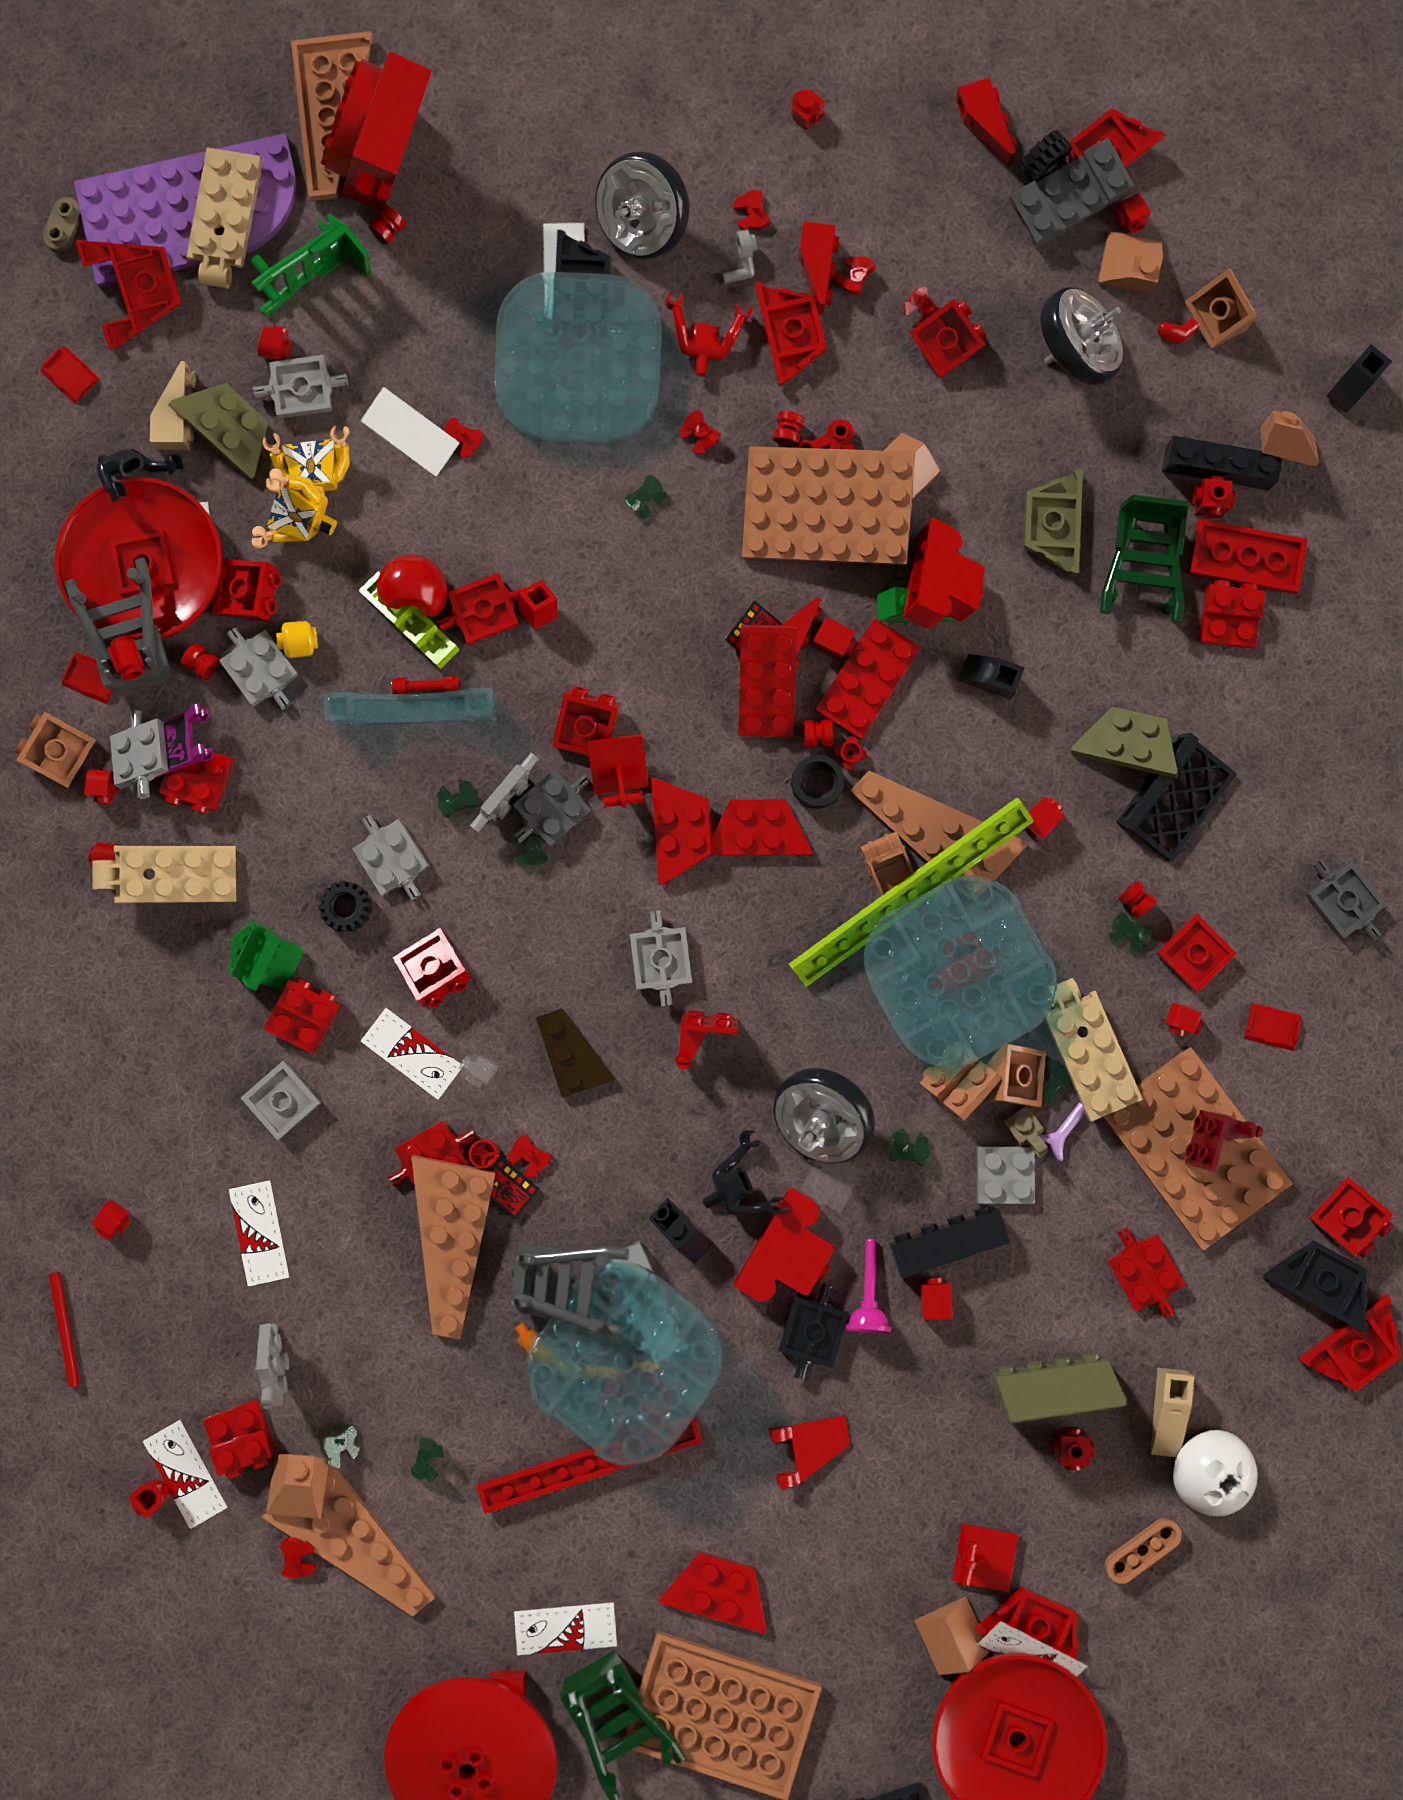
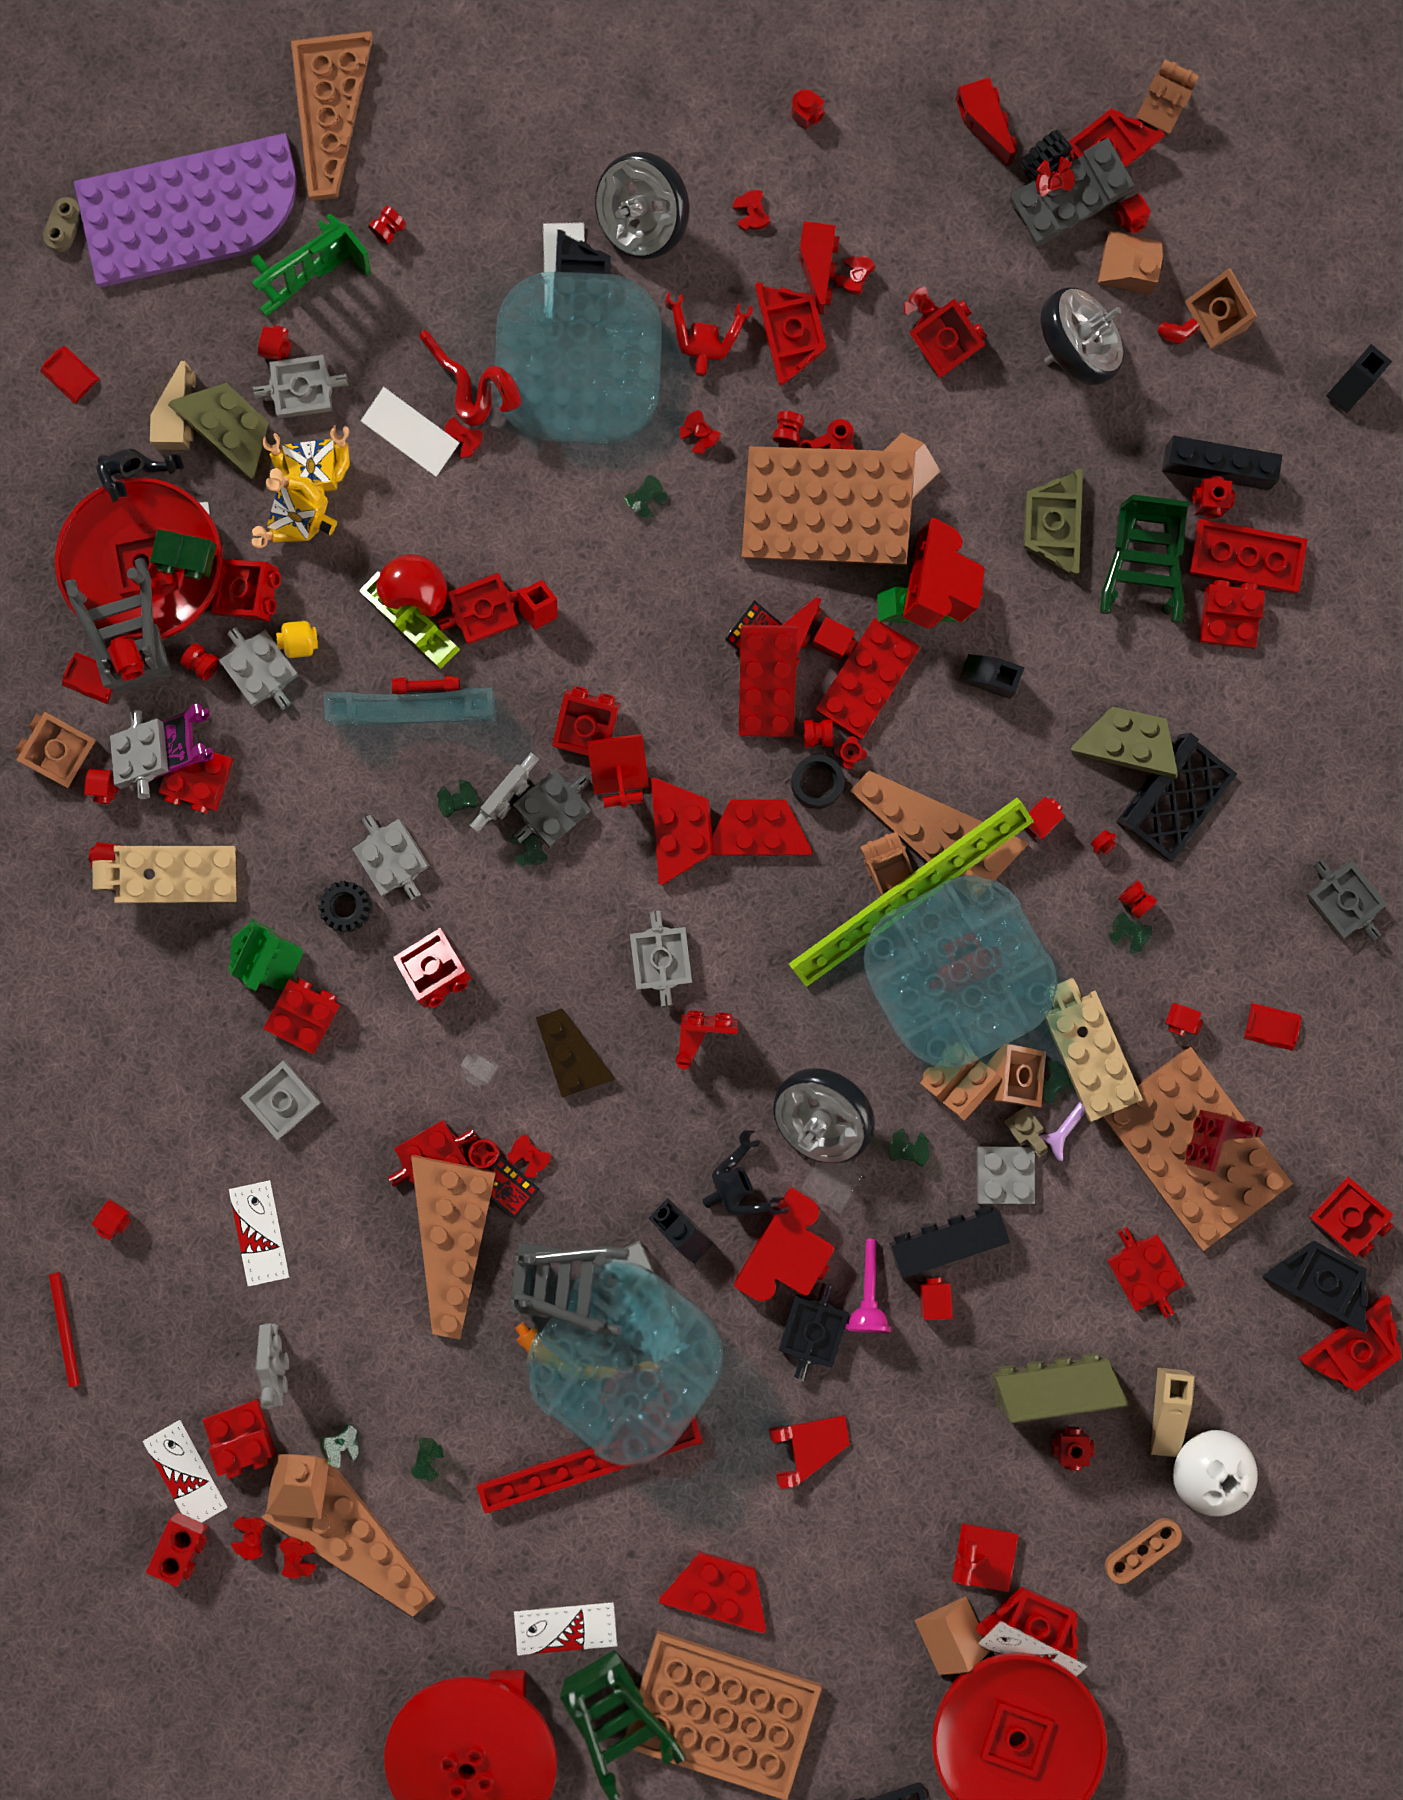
(144, 281): red wing -> none
(149, 1497): red plate -> none
(174, 1547): none -> red brick
(183, 554): none -> dark green brick
(225, 201): tan hinge -> none
(250, 1547): none -> red piece
(374, 126): red piece -> none
(411, 1053): white sticker -> none
(464, 406): none -> red animal
(746, 246): light grey plate -> none
(1051, 181): none -> red piece
(1104, 842): none -> red plate
(1167, 96): none -> nougat piece
(1196, 953): red plate -> none
(1288, 438): nougat slope -> none

